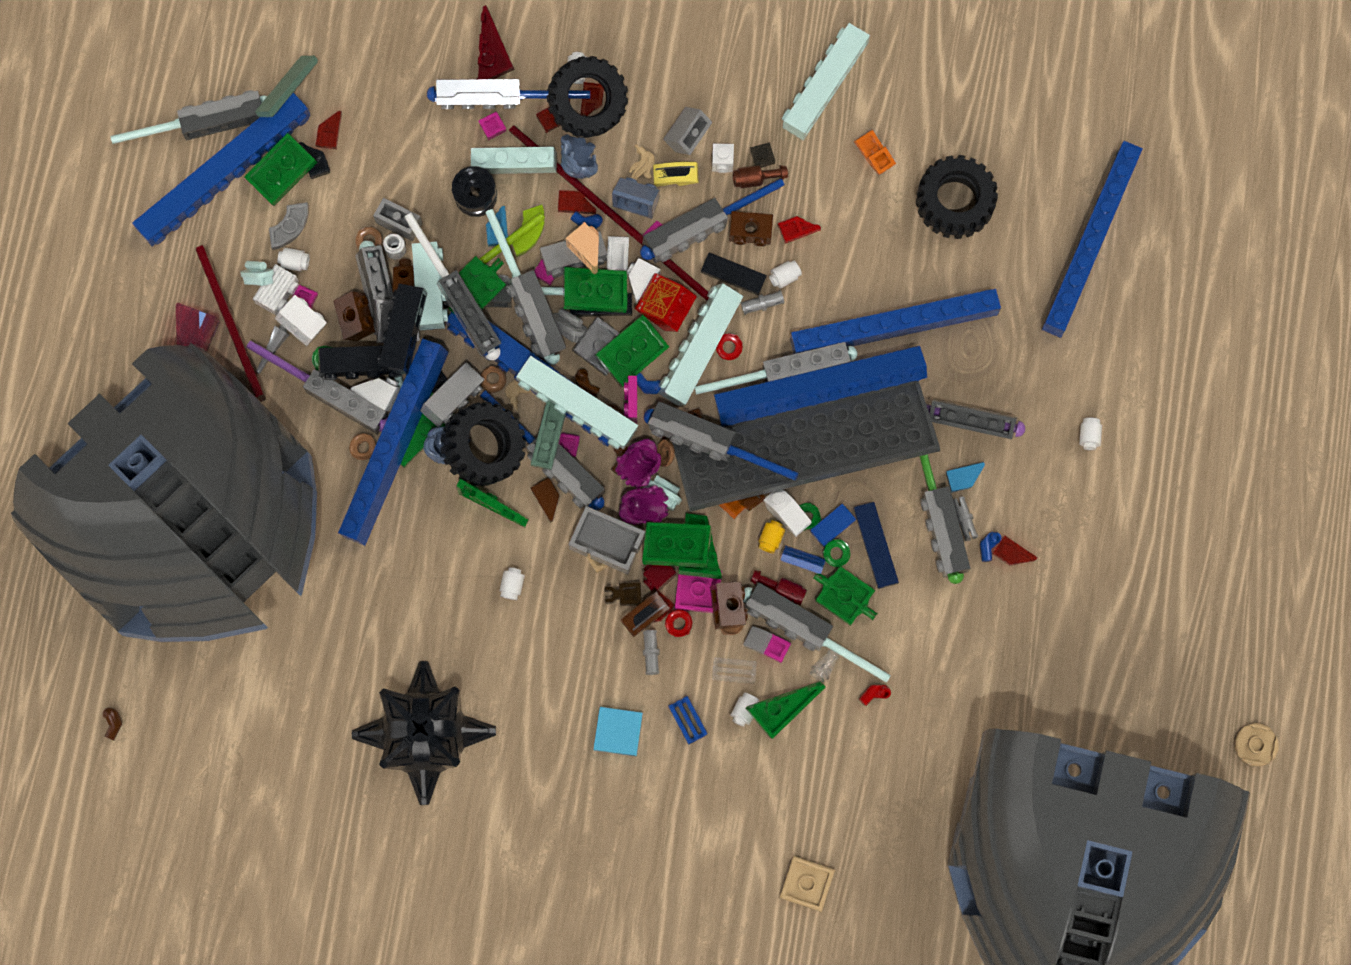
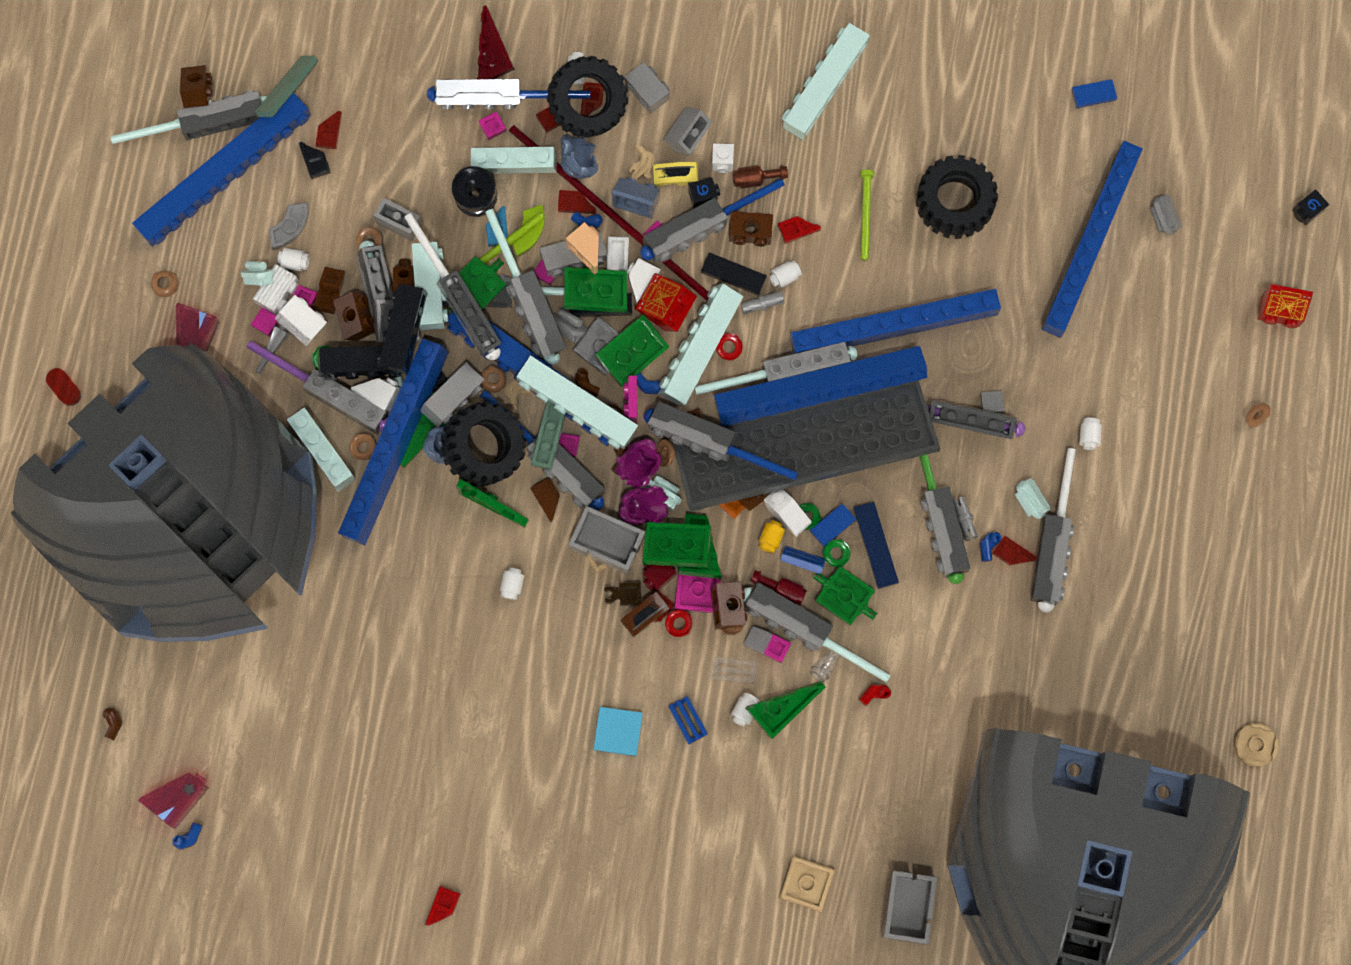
(63, 387): none -> clear red tile
(170, 290): none -> medium nougat piece
(175, 799): none -> clear pink slope
(189, 839): none -> blue arm
(195, 86): none -> reddish brown brick
(230, 323): dark red tile -> none
(264, 322): none -> dark pink tile
(280, 169): green plate -> none
(321, 449): none -> light aqua brick
(329, 290): none -> reddish brown slope
(392, 241): white brick -> none
(411, 750): black piece -> none
(443, 905): none -> red tile
(647, 87): none -> light grey brick
(651, 652): light grey pin -> none
(702, 191): none -> black brick
(762, 155): clear smoke plate -> none
(866, 203): none -> lime bar
(874, 152): orange slope -> none
(908, 907): none -> light grey piece
(963, 477): dark azure tile -> none
(992, 401): none -> light grey tile
(1031, 499): none -> light aqua piece
(1054, 548): none -> piece
(1094, 93): none -> blue tile
(1165, 215): none -> light grey piece
(1263, 414): none -> medium nougat piece
(1284, 306): none -> red slope
(1310, 207): none -> black brick

